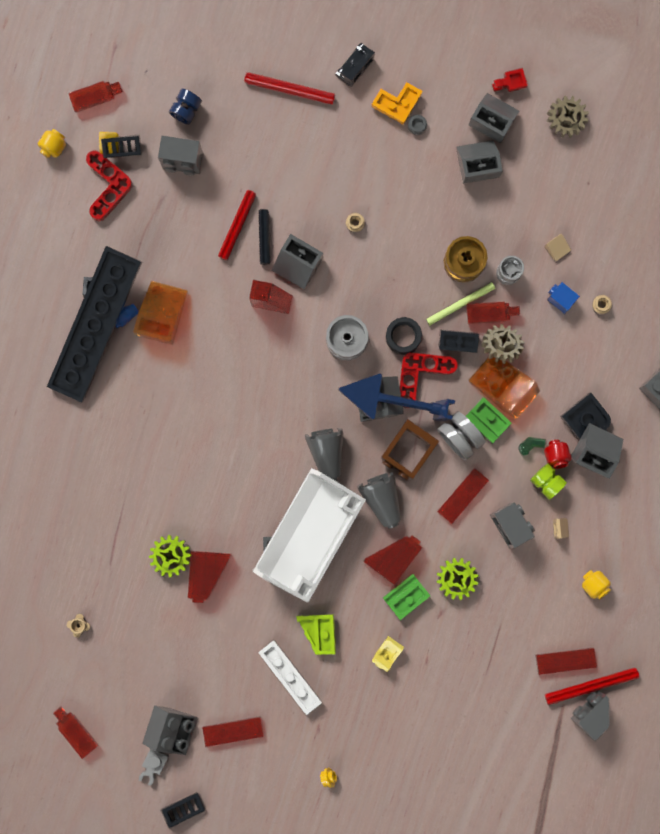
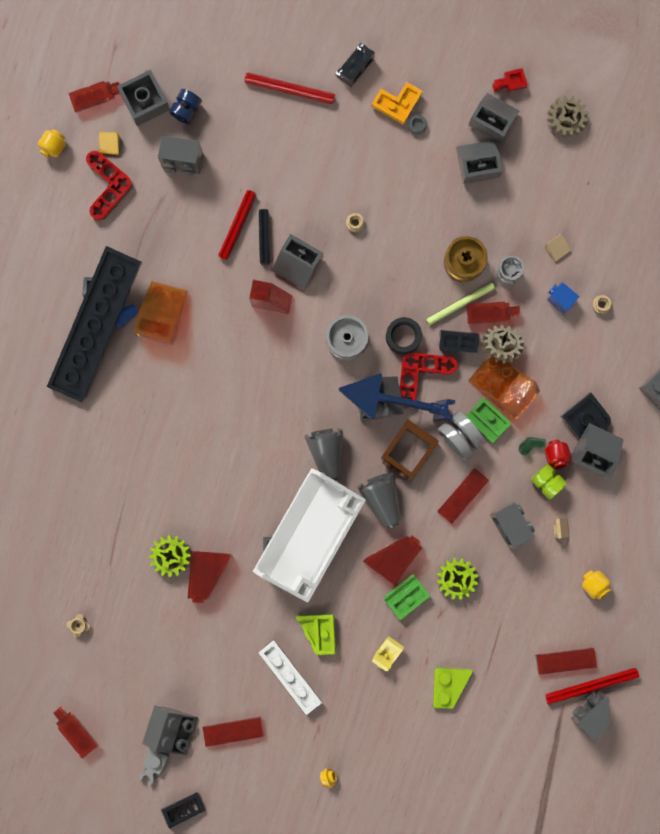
(122, 153): black slope -> none
(143, 98): none -> dark grey brick
(449, 686): none -> lime wing

